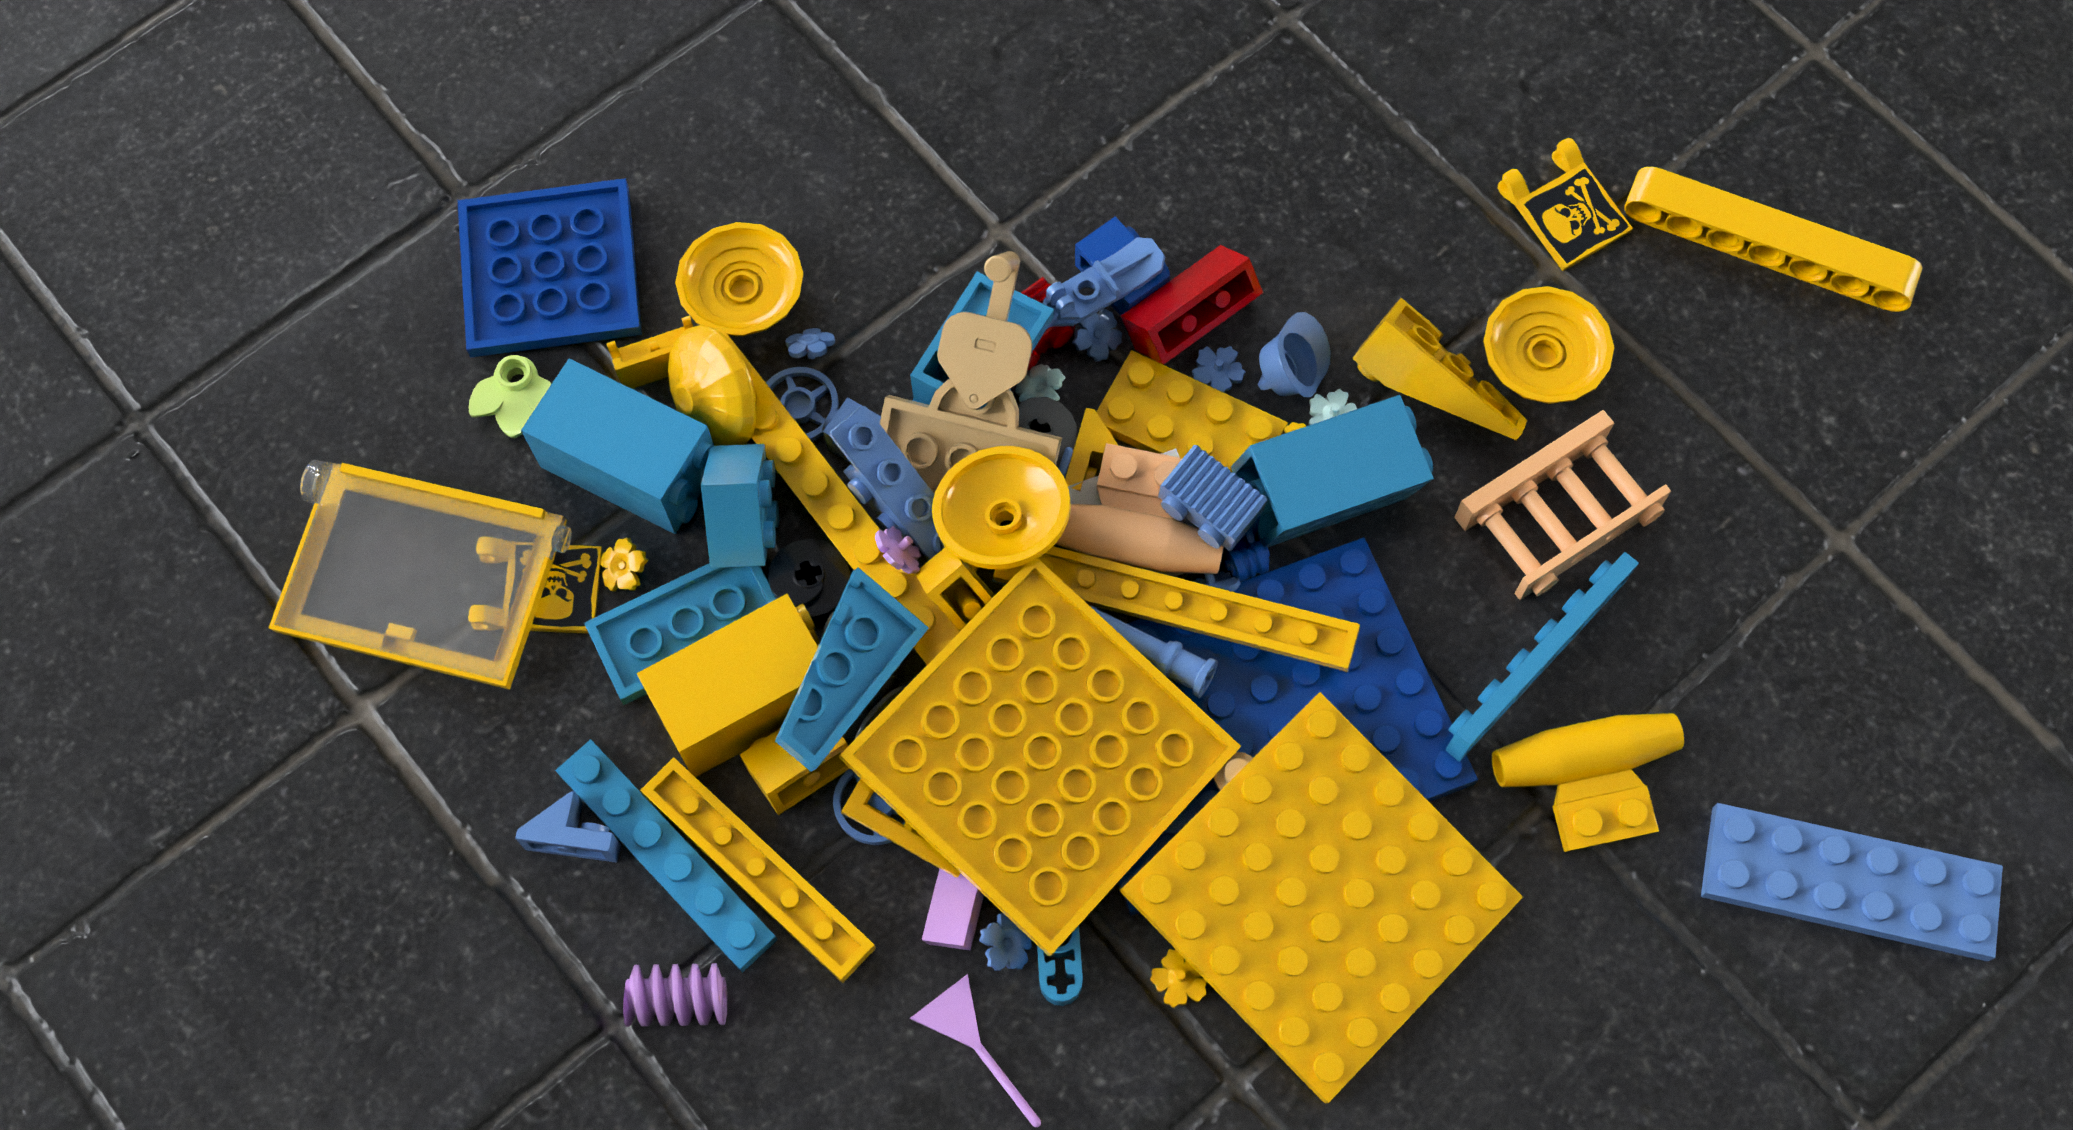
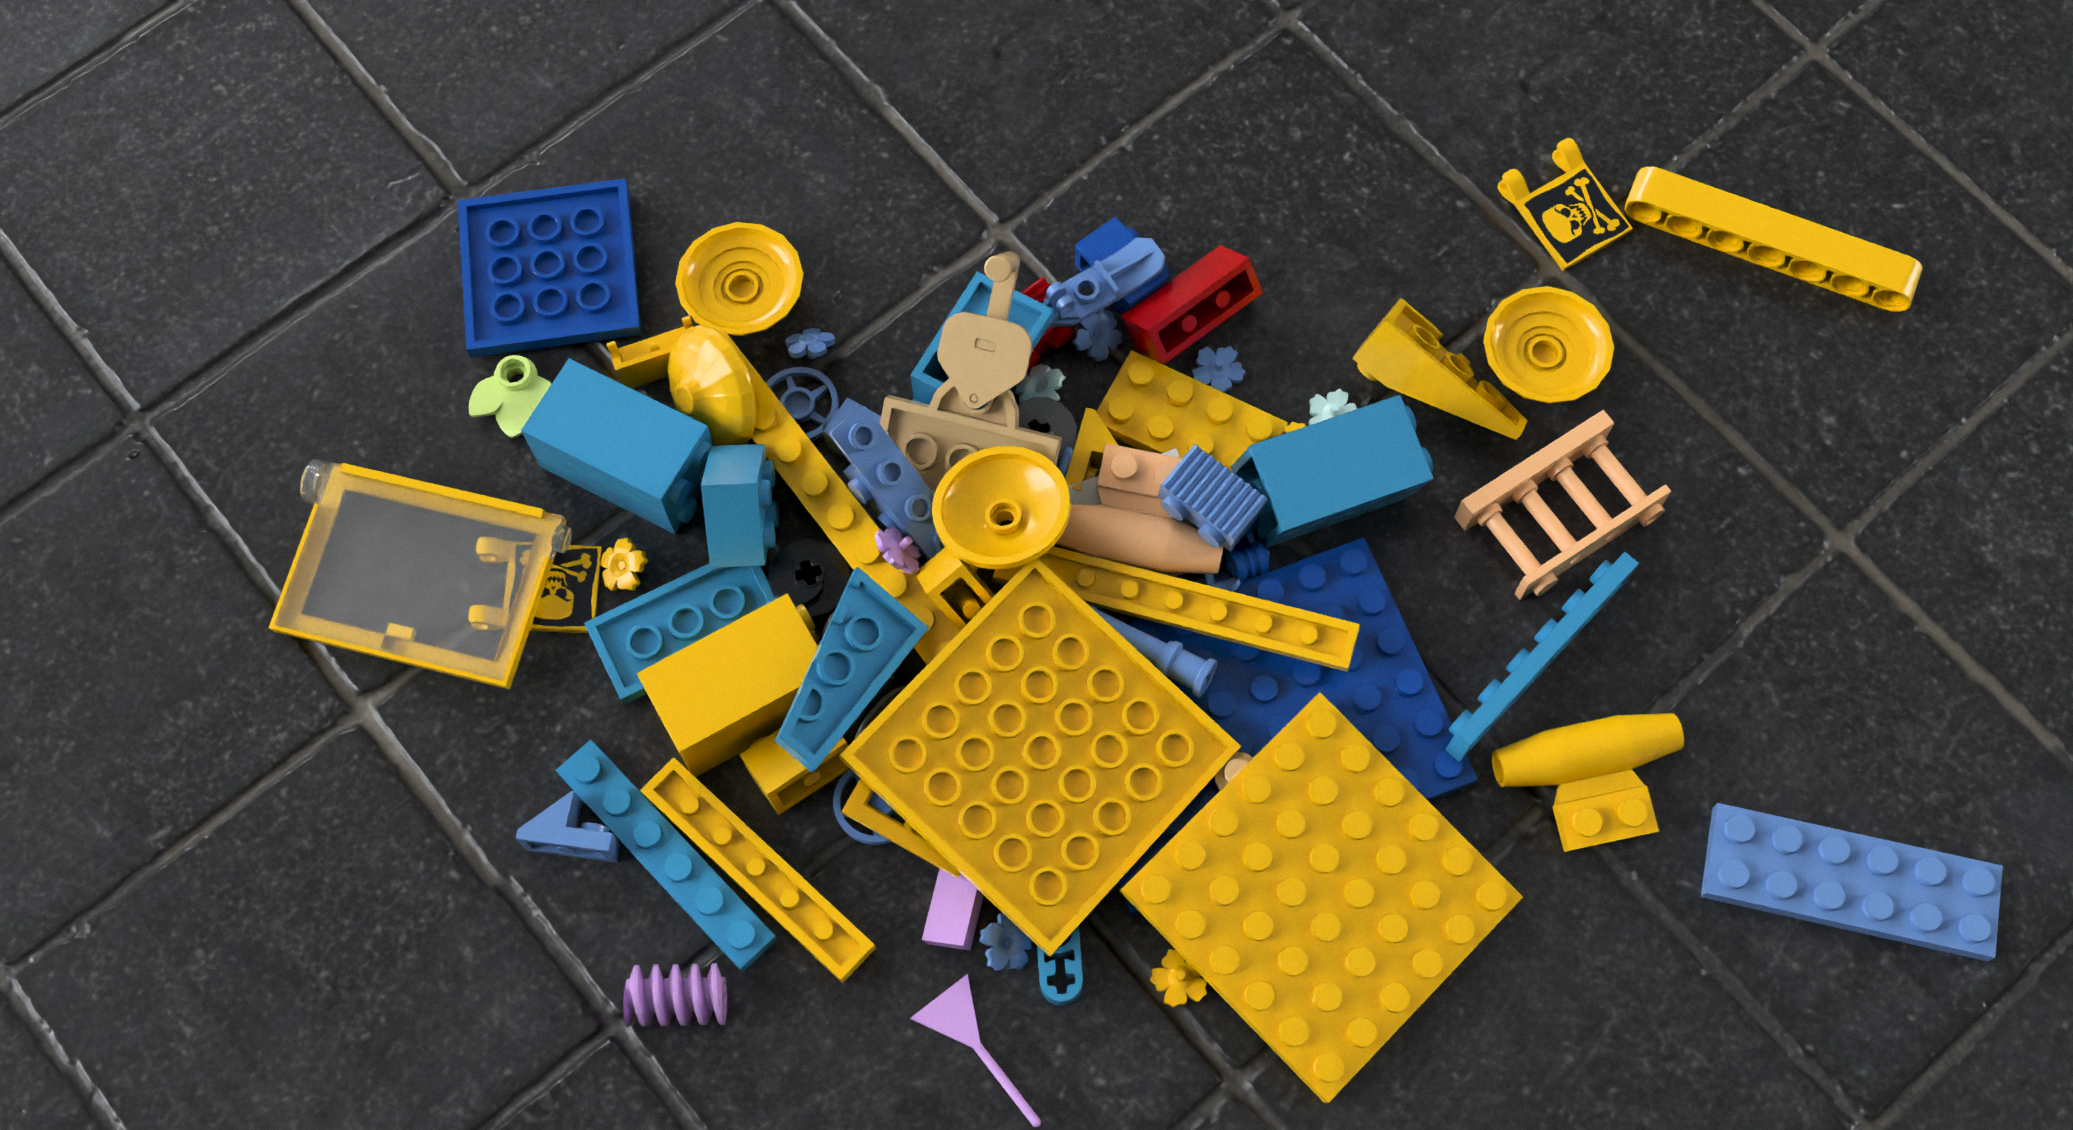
(1295, 357): medium blue piece -> none

